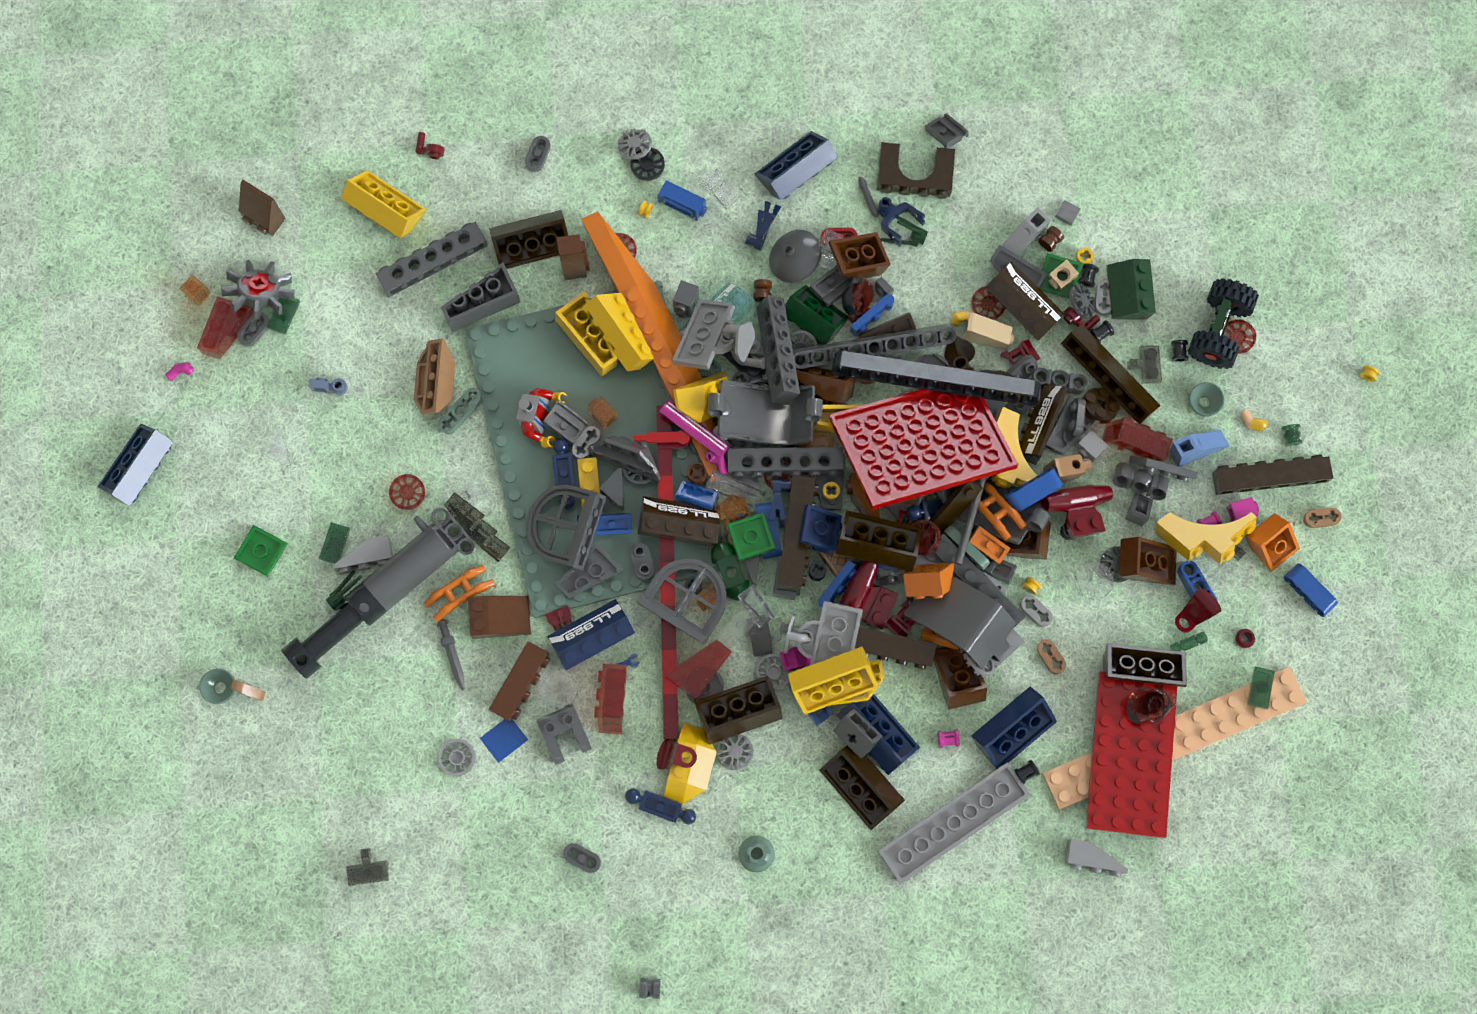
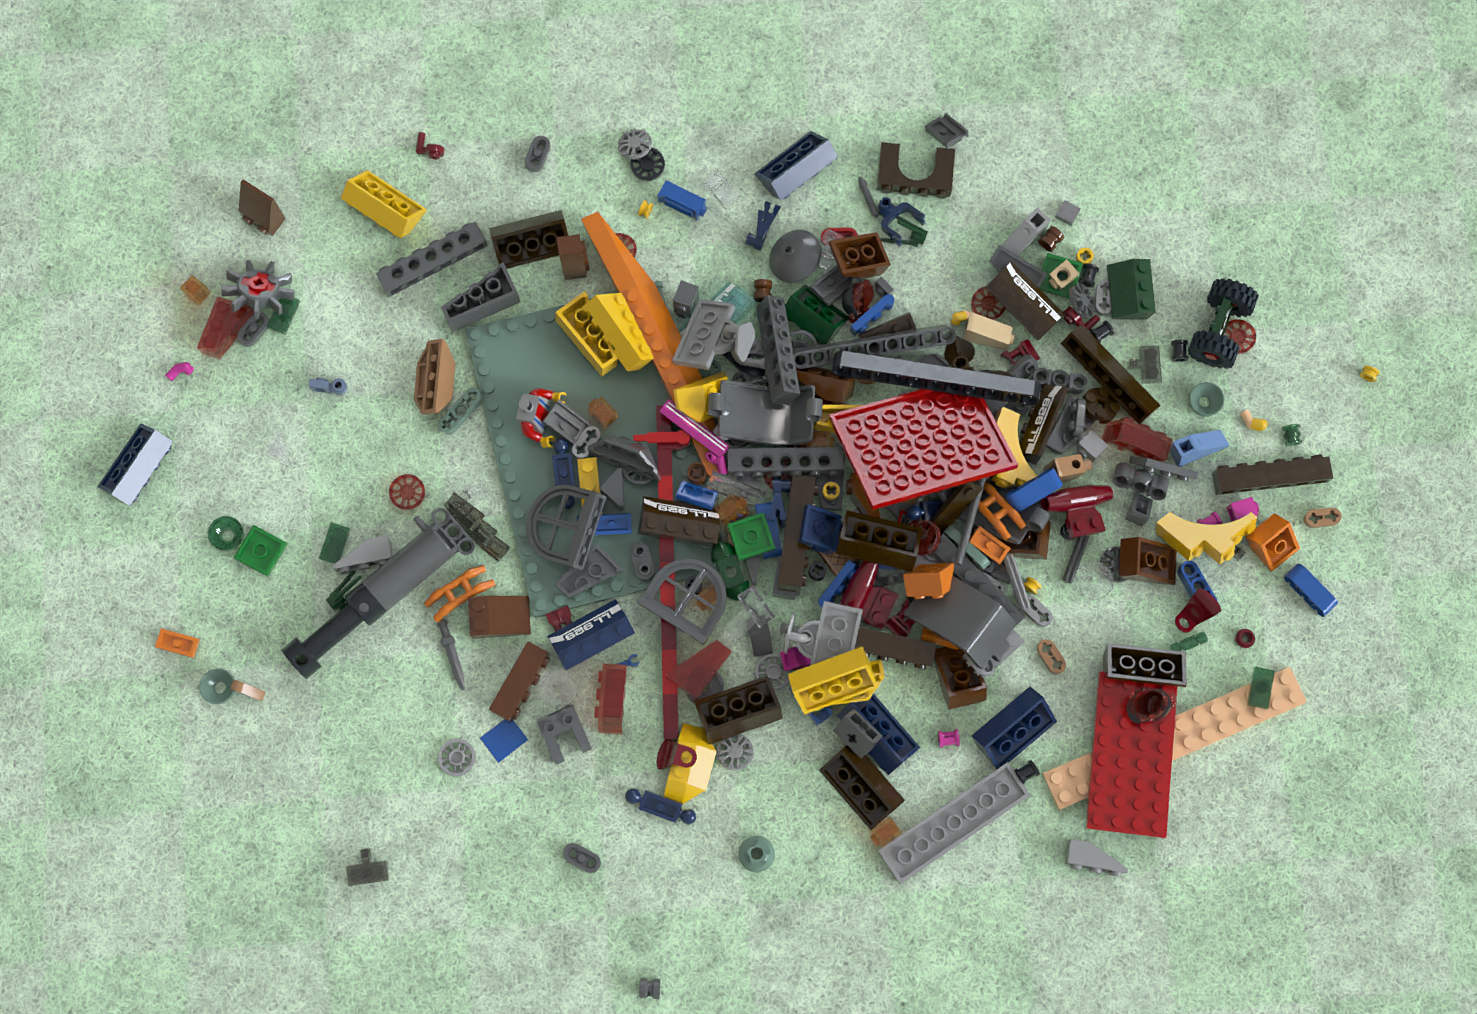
(177, 643): none -> orange plate
(217, 529): none -> clear green piece
(884, 832): none -> clear orange brick
(1016, 582): none -> light grey axle
(1075, 559): none -> dark grey axle

